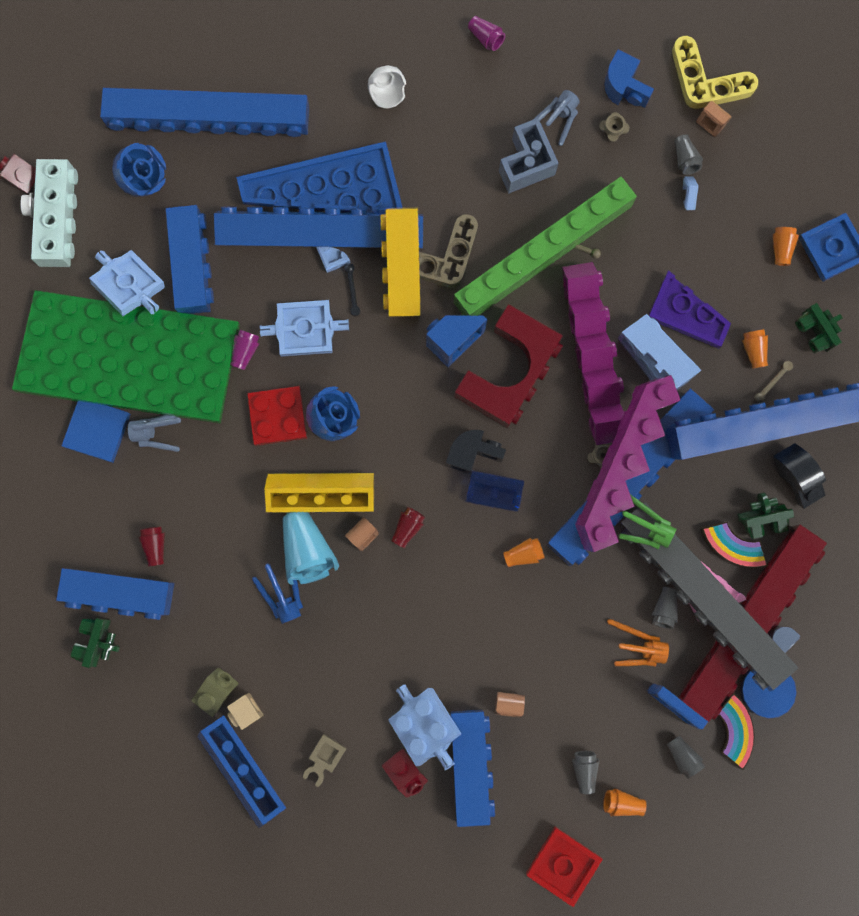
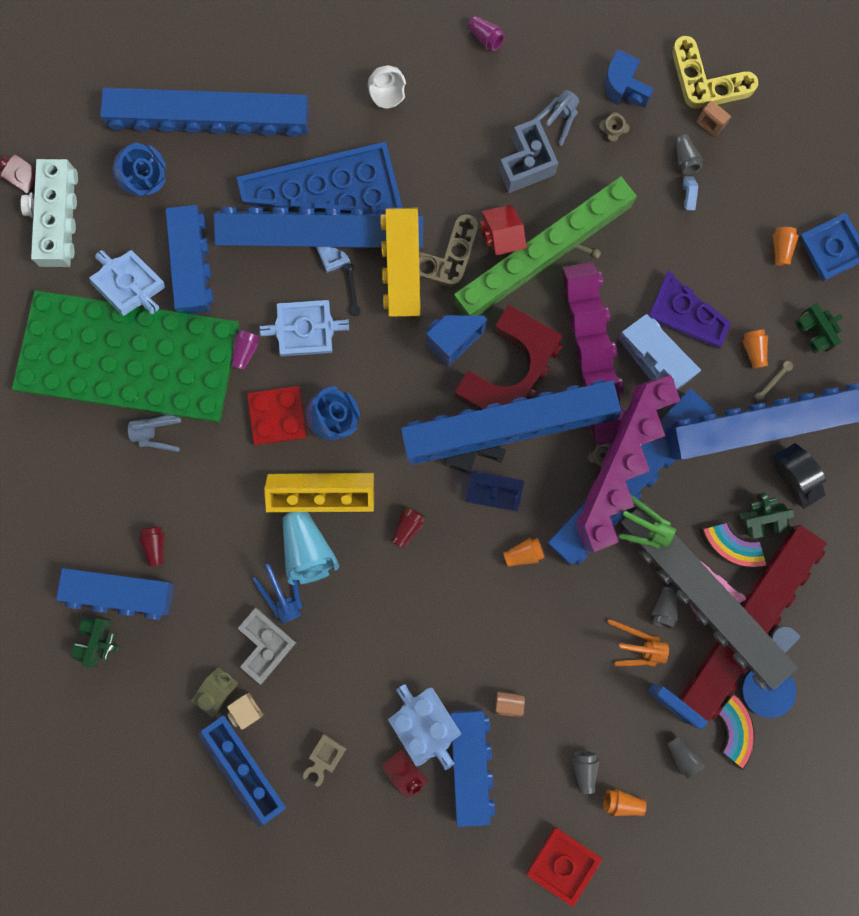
(96, 430): blue tile -> none
(271, 644): none -> light grey plate
(362, 534): nougat brick -> none
(503, 229): none -> red brick
(511, 422): none -> blue brick

